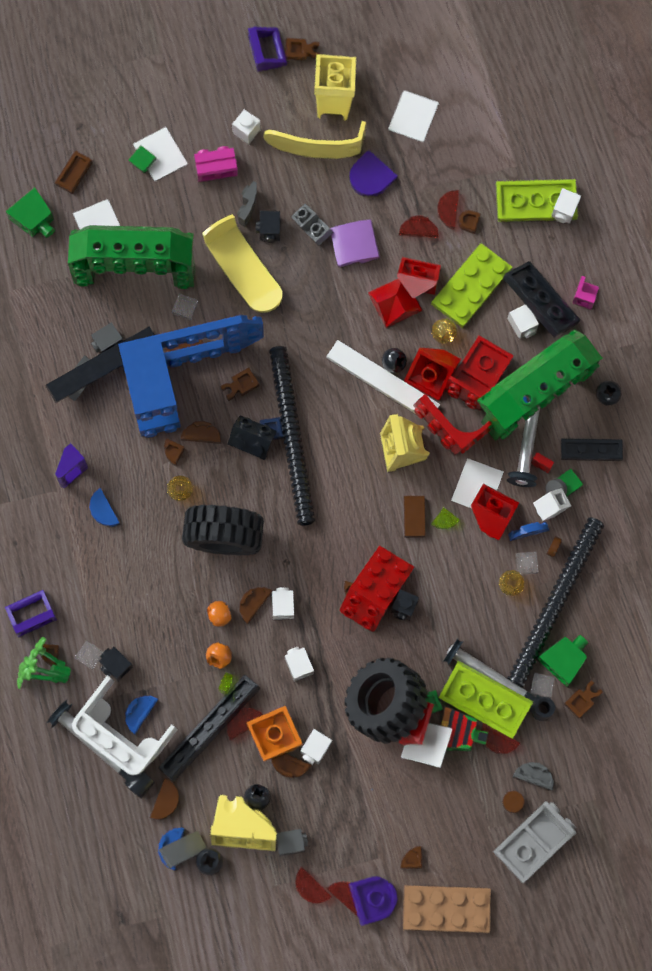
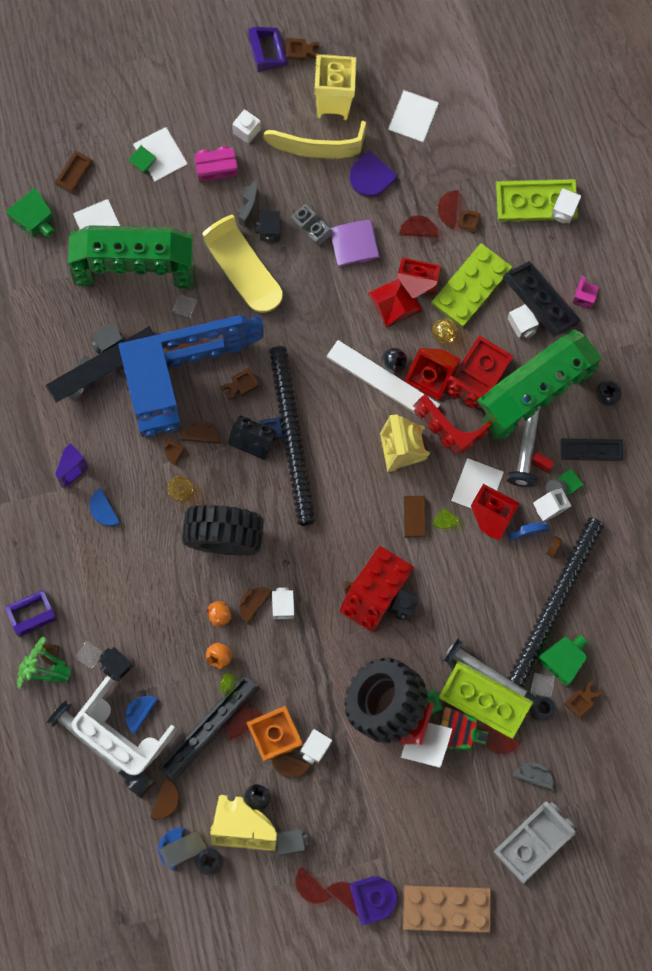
(298, 663): white brick -> none
(412, 859): reddish brown tile -> none
(508, 589): clear yellow piece -> none
(513, 801): reddish brown tile -> none
(527, 563): clear plate -> none

